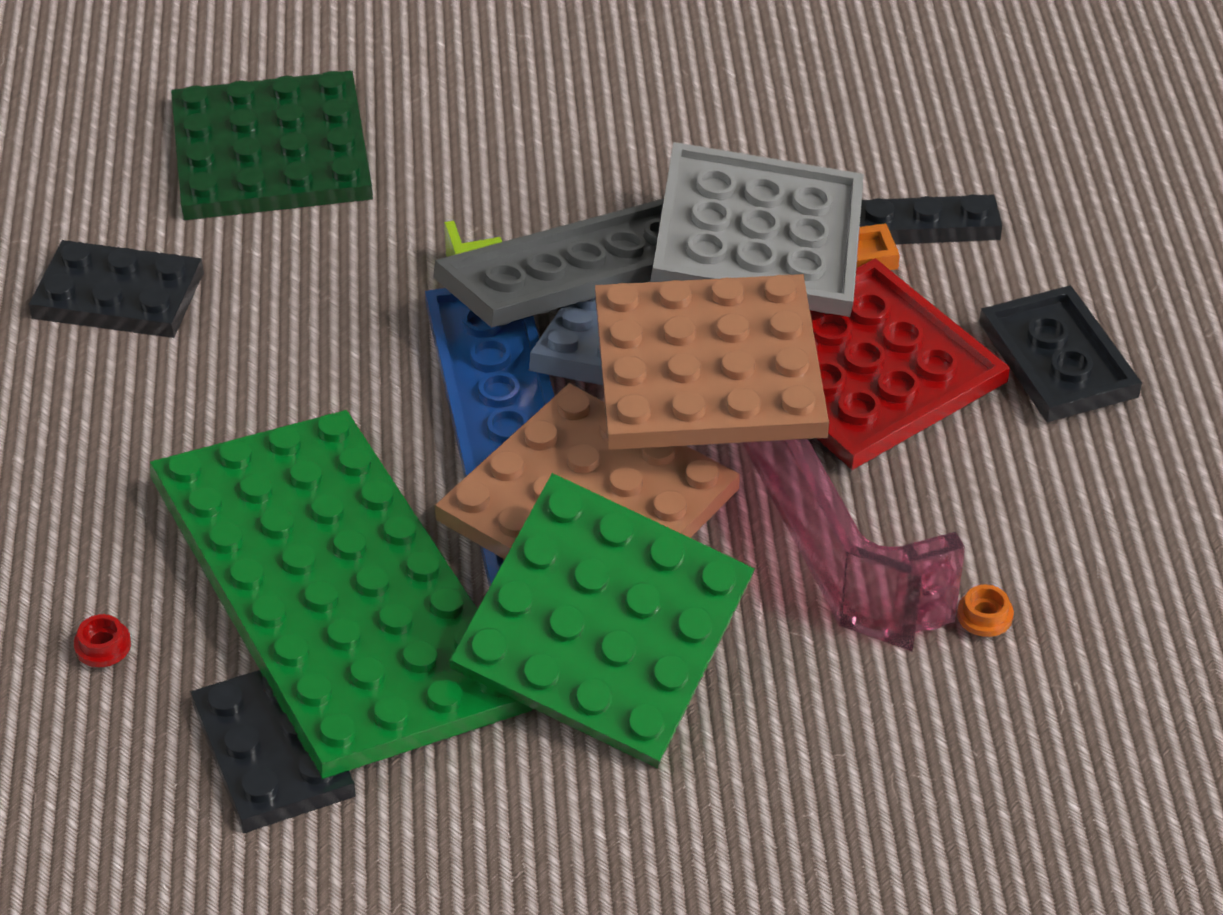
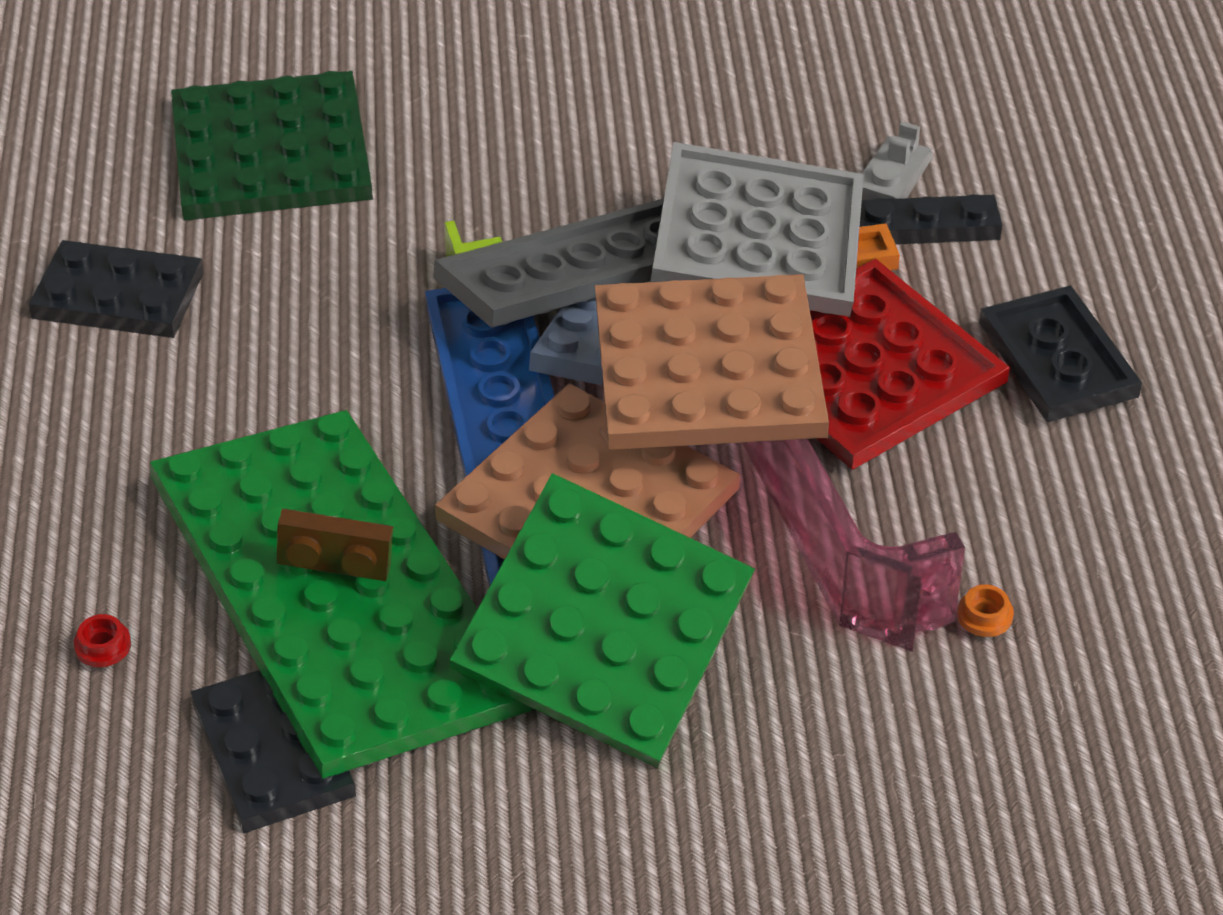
(334, 544): none -> reddish brown plate
(896, 165): none -> light grey plate

